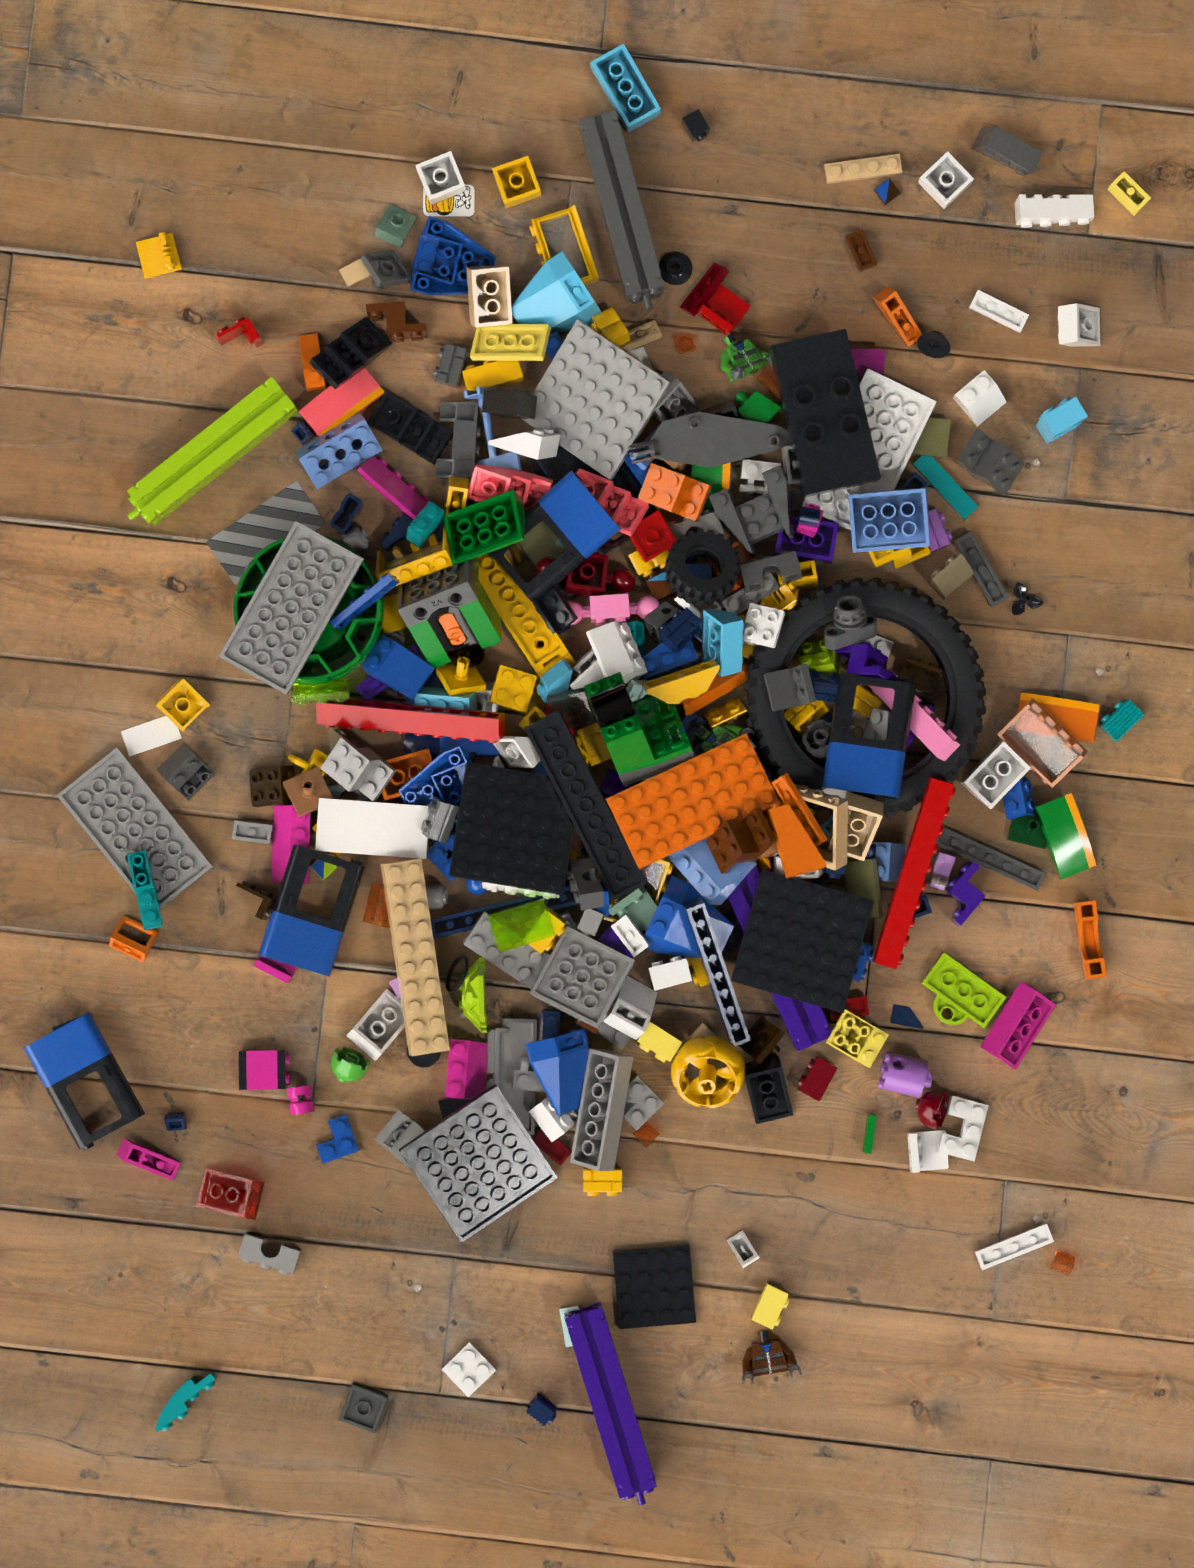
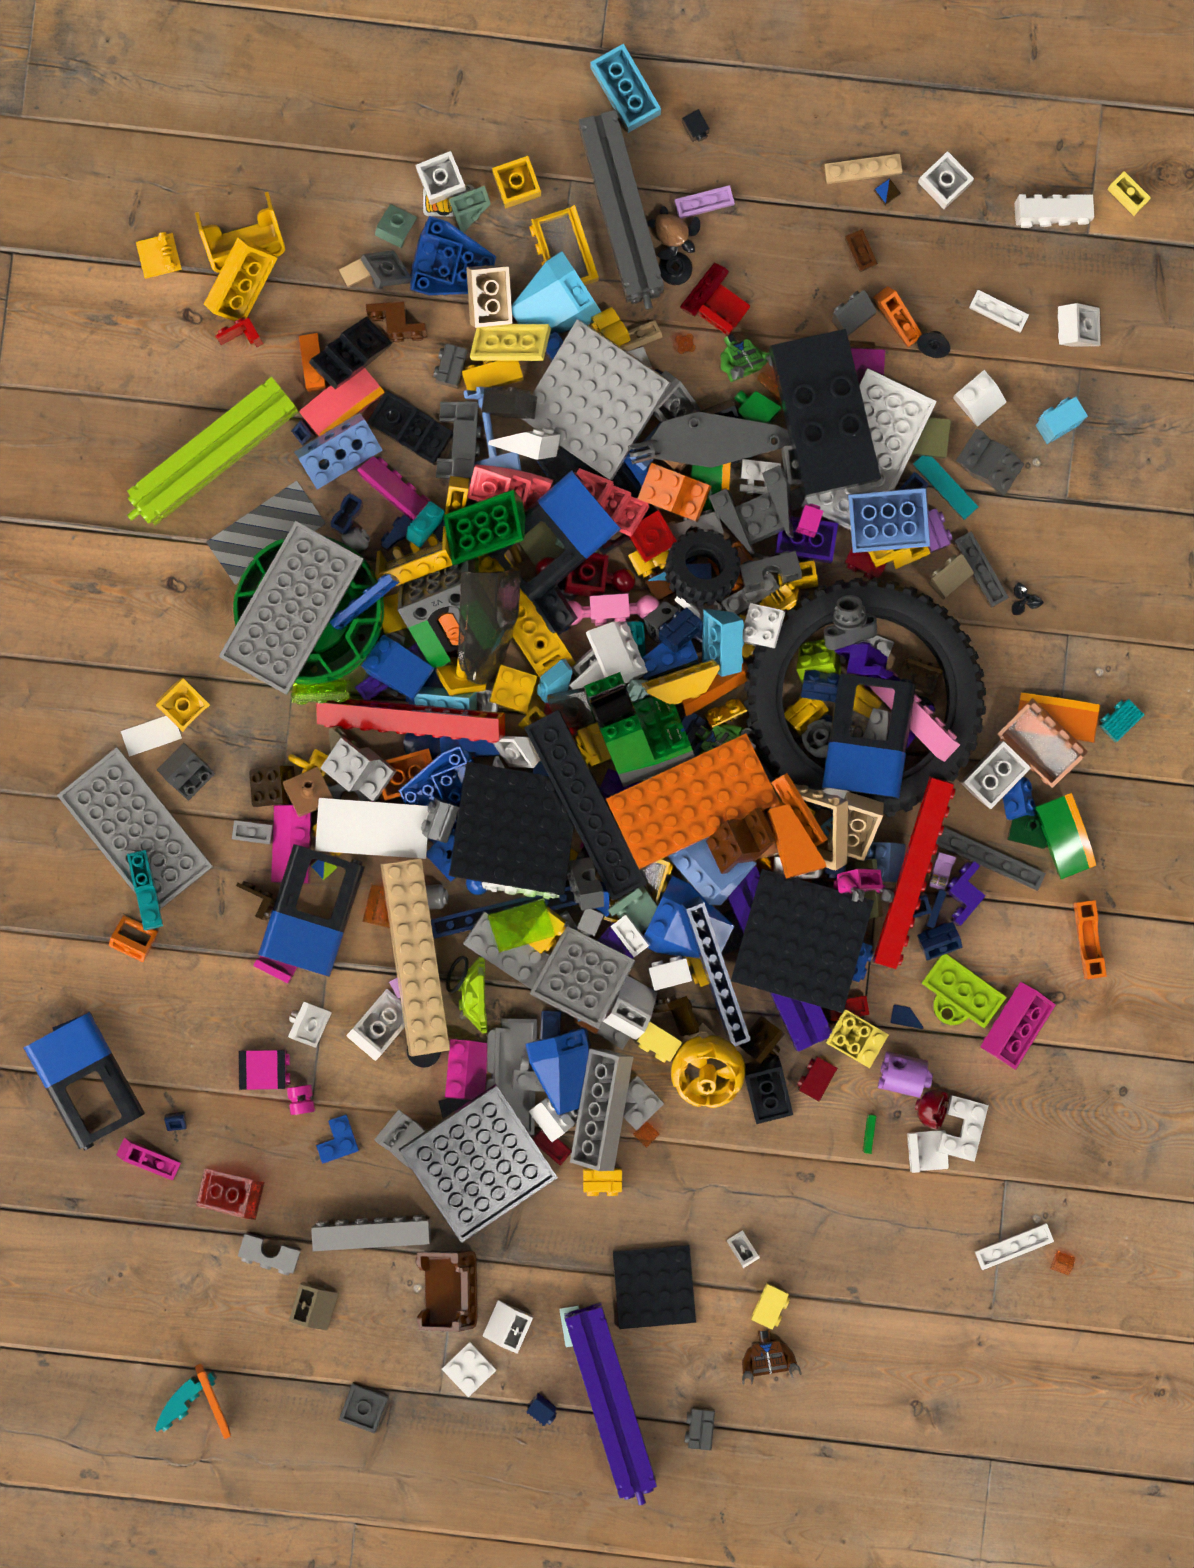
(206, 1385): none -> orange tile
(240, 280): none -> yellow slope
(264, 234): none -> yellow windscreen
(308, 1024): none -> white tile
(313, 1306): none -> dark tan slope
(348, 1065): bright green cylinder -> none
(371, 1233): none -> light grey brick
(448, 1290): none -> reddish brown windscreen
(469, 207): none -> sand green wing
(487, 621): none -> clear smoke windscreen
(508, 1326): none -> white slope
(673, 233): none -> animal
(682, 1012): none -> dark brown bracket
(700, 1429): none -> dark grey brick
(704, 202): none -> lavender plate
(790, 687): dark grey bracket -> none
(809, 517): dark blue slope -> none
(854, 313): none -> dark grey slope
(861, 881): none -> dark pink torso
(863, 563): none -> dark red brick
(936, 907): none -> dark blue tile
(939, 940): none -> dark blue brick
(1007, 150): dark grey wedge -> none

